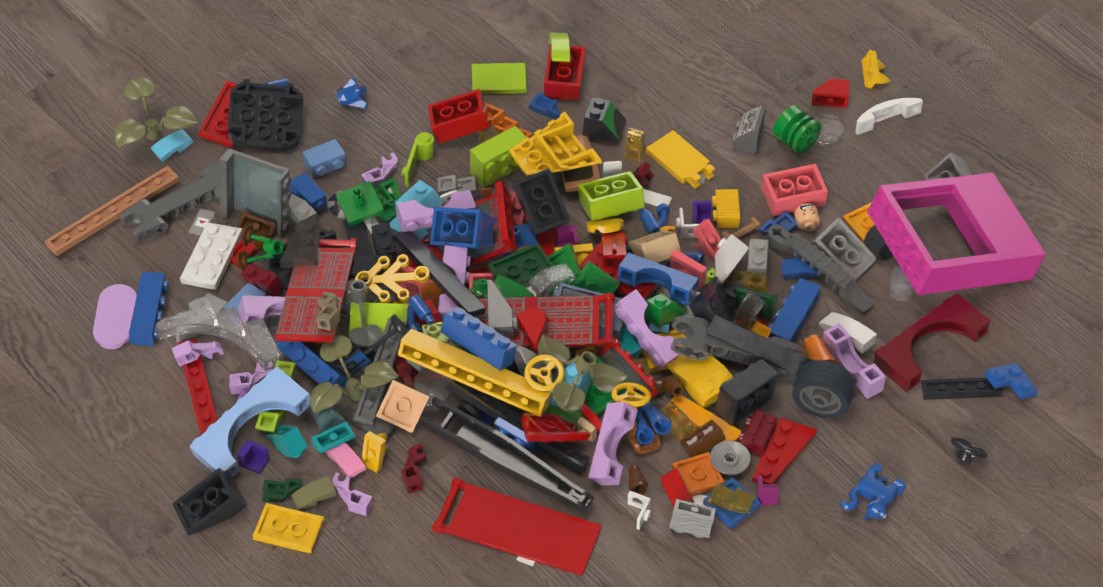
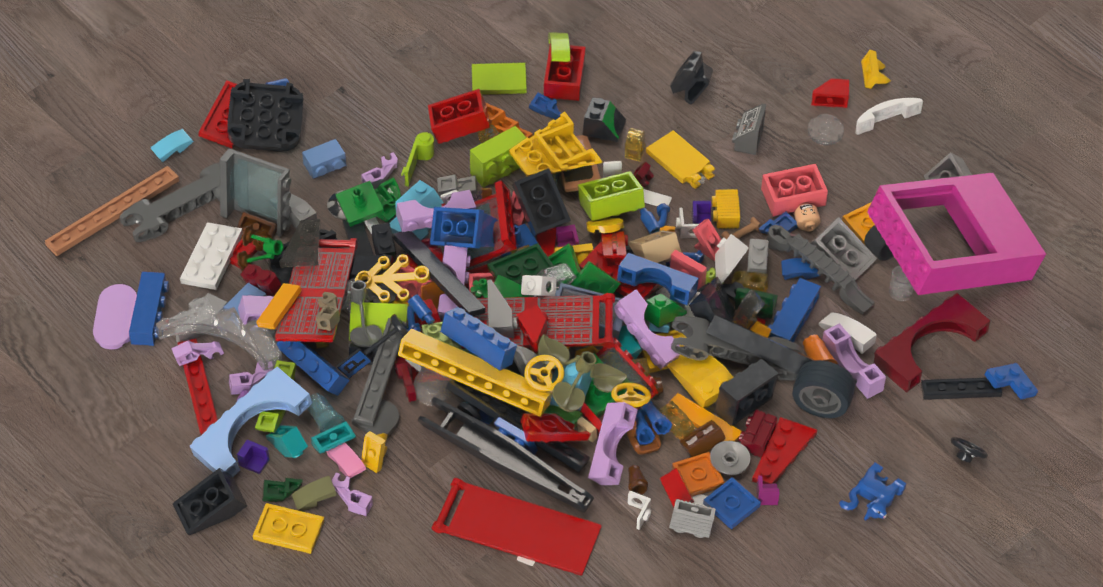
(130, 132): olive plant -> none
(200, 221): light grey sticker -> none
(278, 306): none -> light orange tile
(308, 190): blue brick -> none
(327, 395): olive plant -> none
(352, 94): blue rock -> none
(402, 406): light nougat tile -> none
(414, 482): dark red piece -> none
(537, 285): none -> white bracket
(672, 386): reddish brown cone -> none
(692, 77): none -> black piece
(732, 500): clear yellow slope -> none
(797, 129): green wheel -> none

